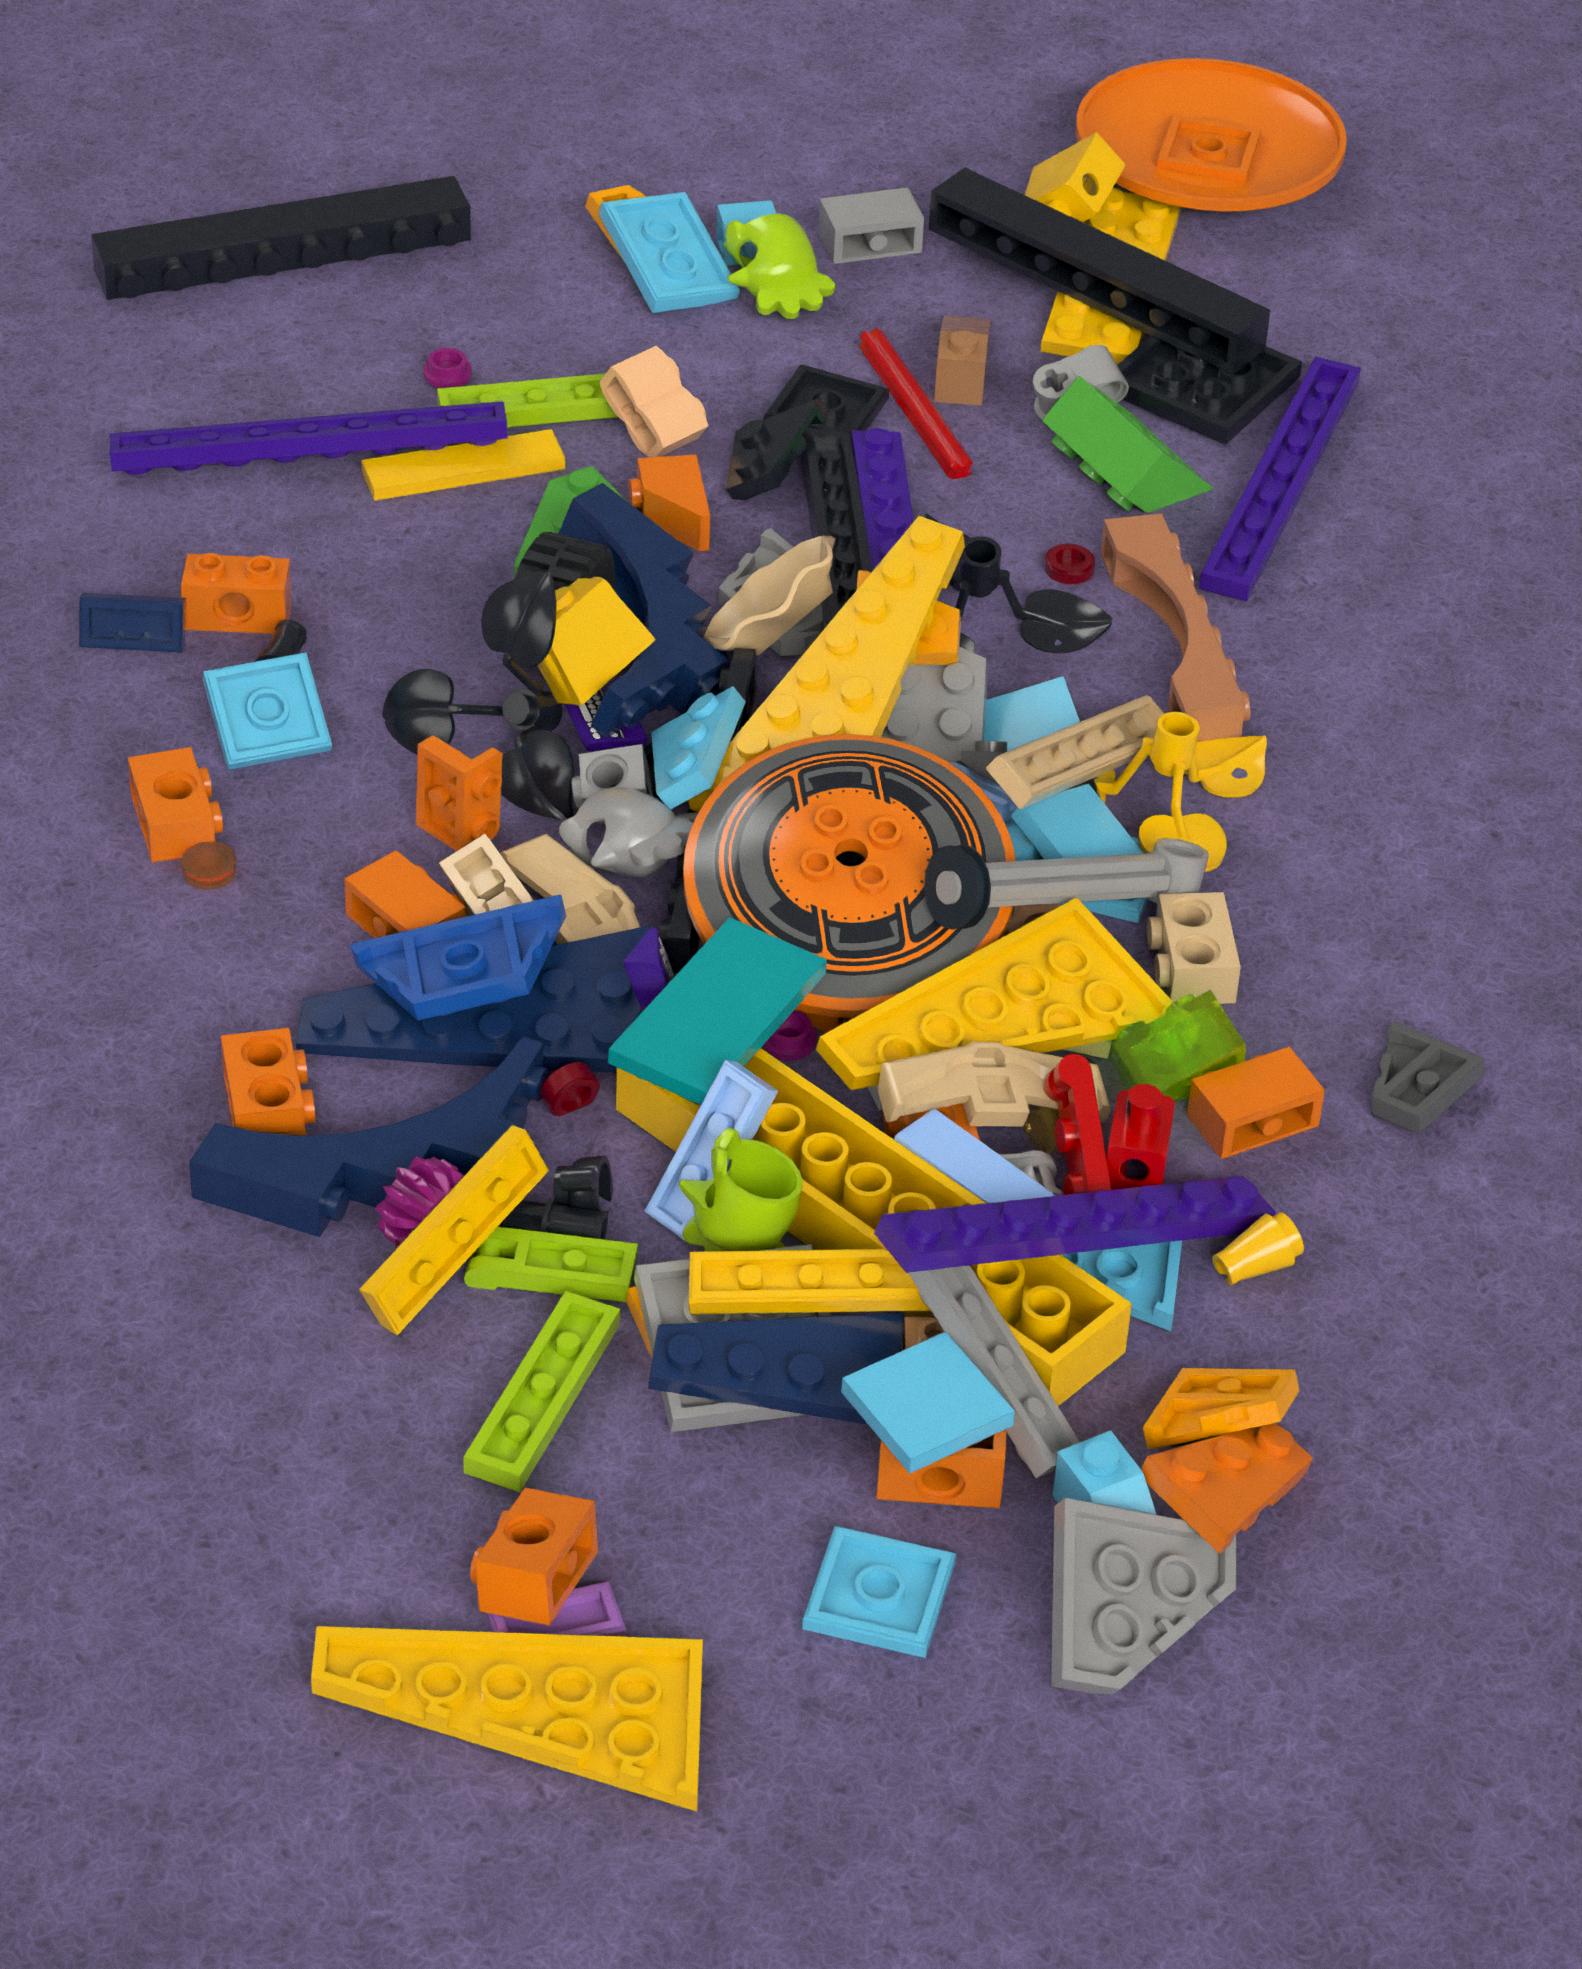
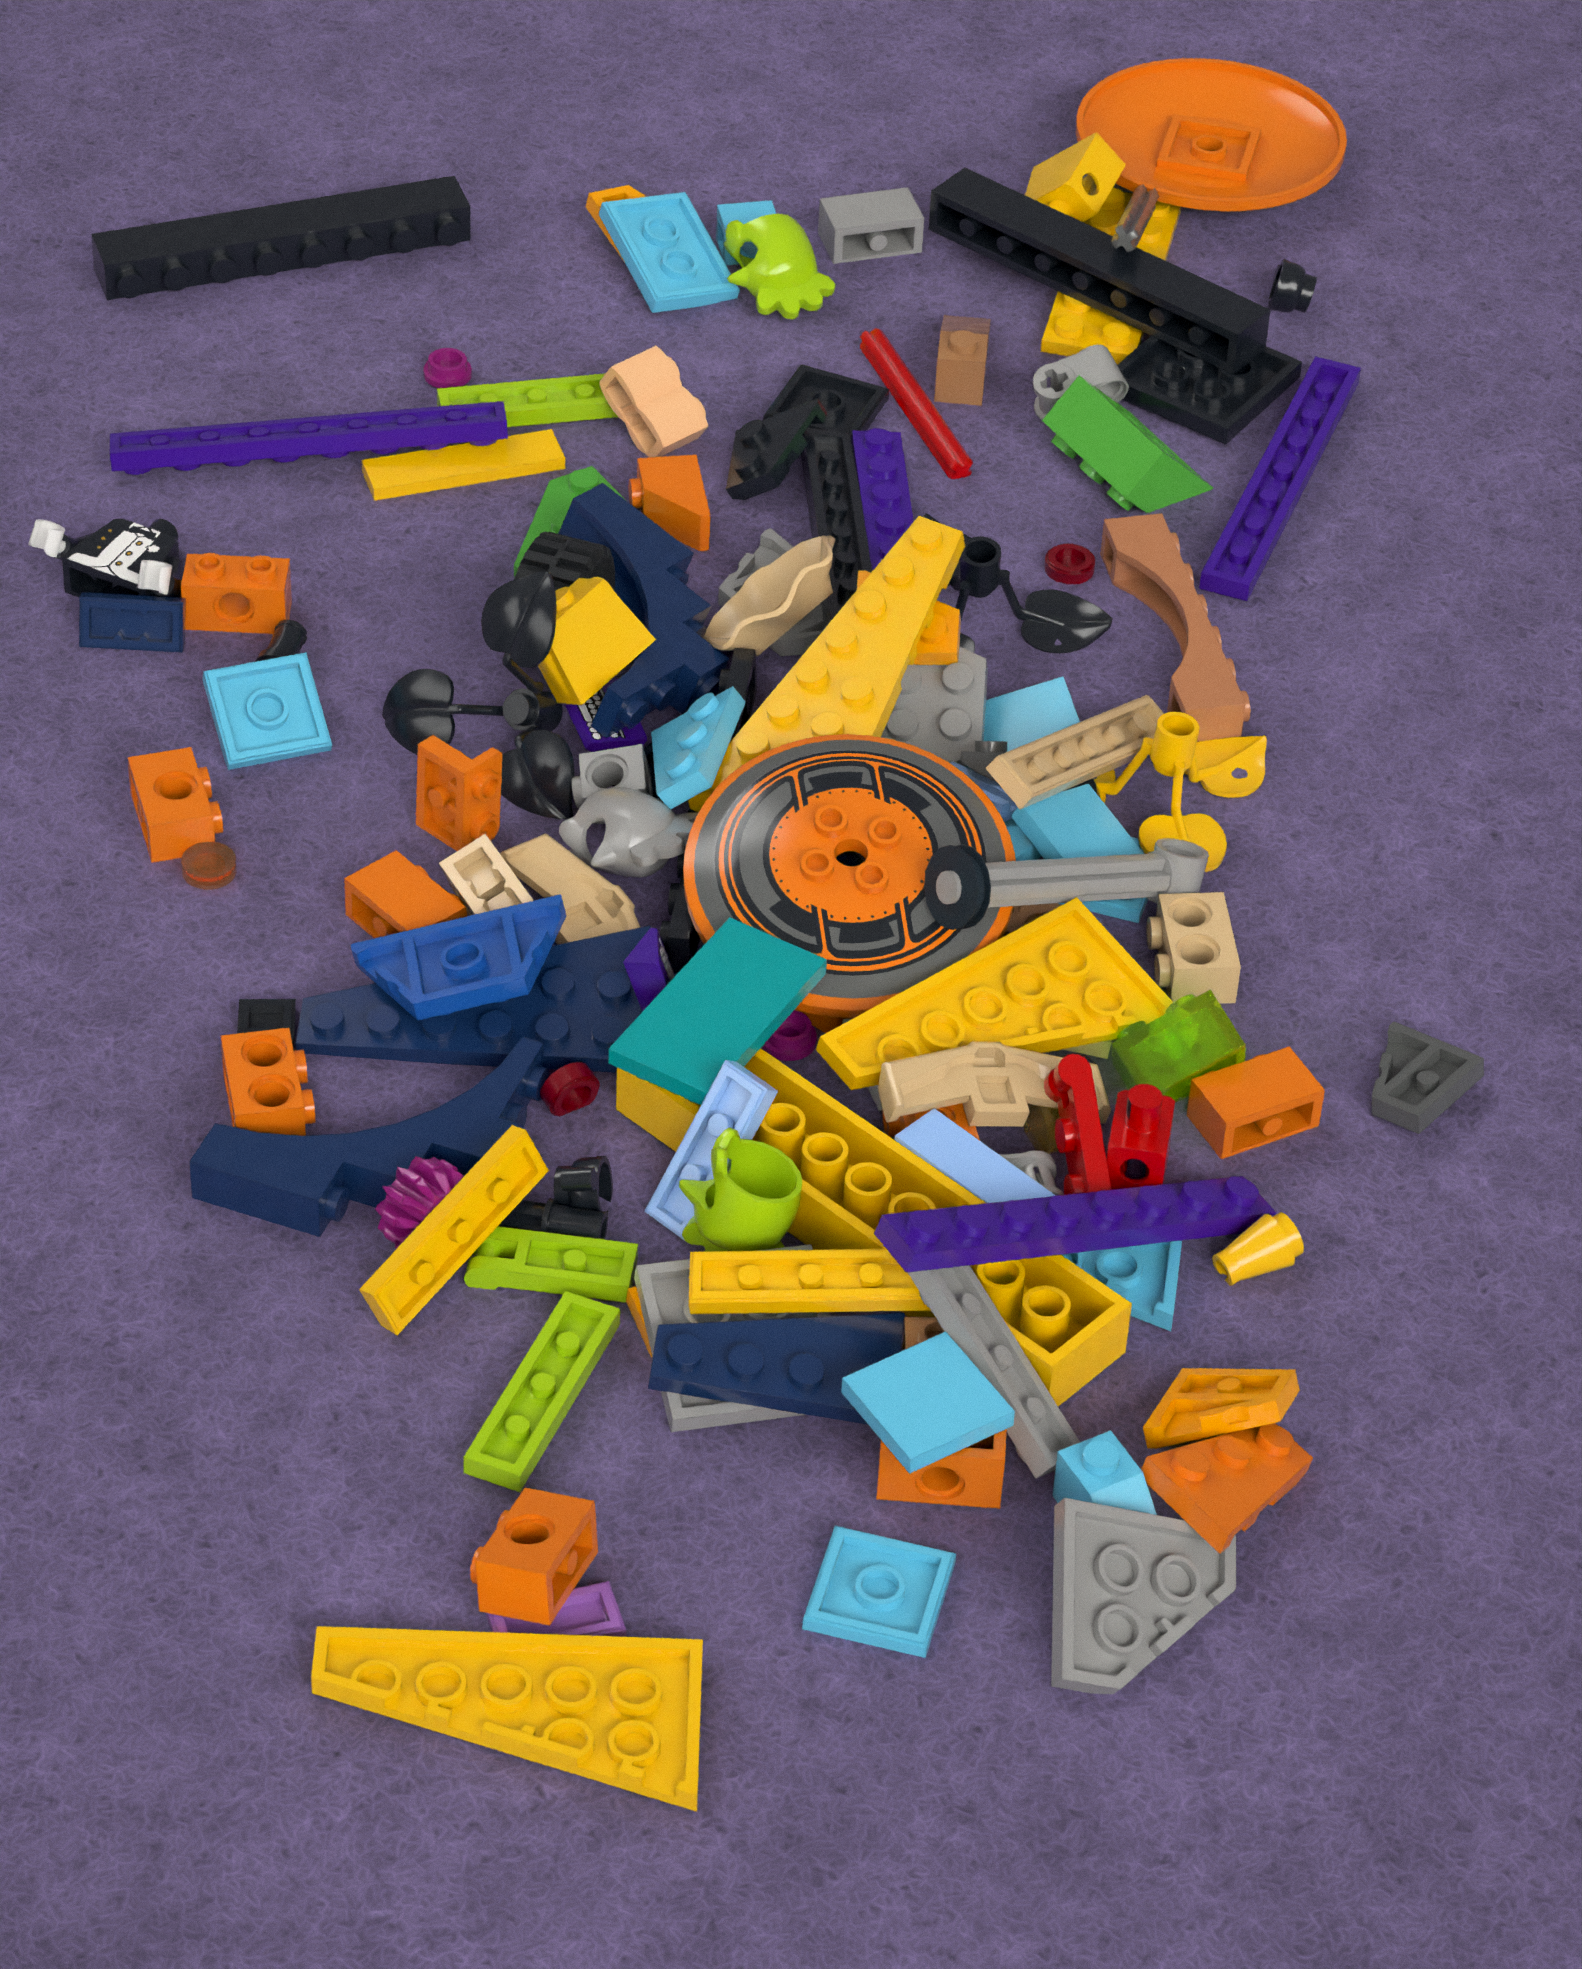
(116, 558): none -> torso
(267, 1015): none -> black tile
(1135, 218): none -> dark grey axle
(1291, 288): none -> black piece

